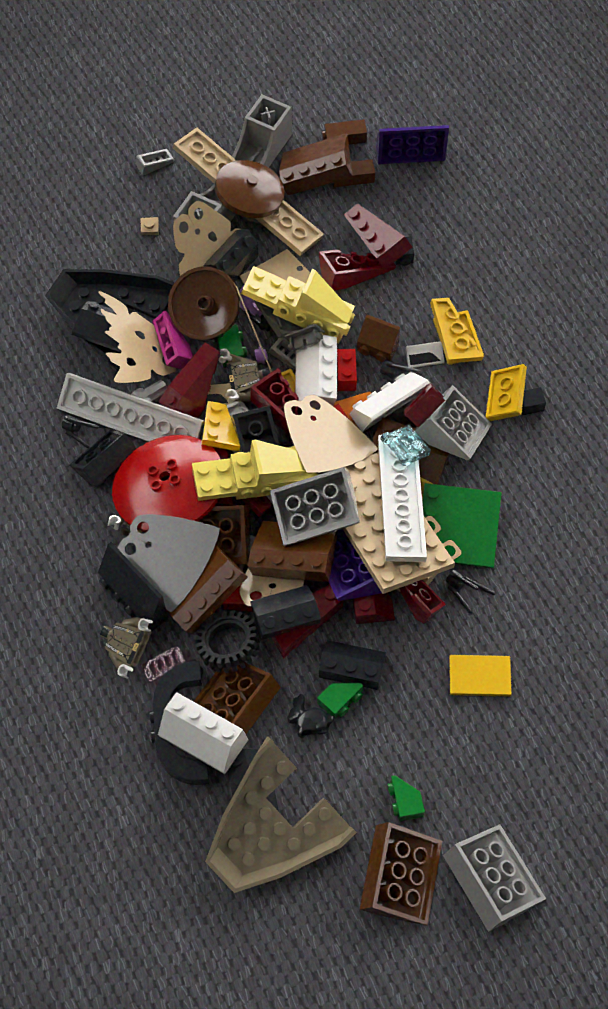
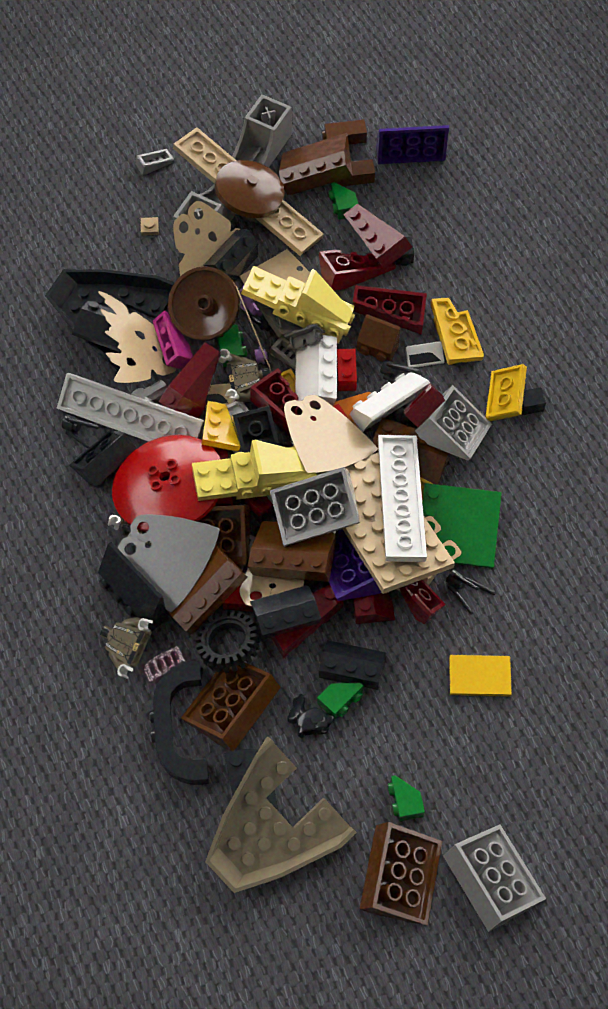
(201, 733): white slope -> none
(343, 199): none -> green slope
(393, 306): none -> dark red wedge
(410, 443): clear light blue plate -> none

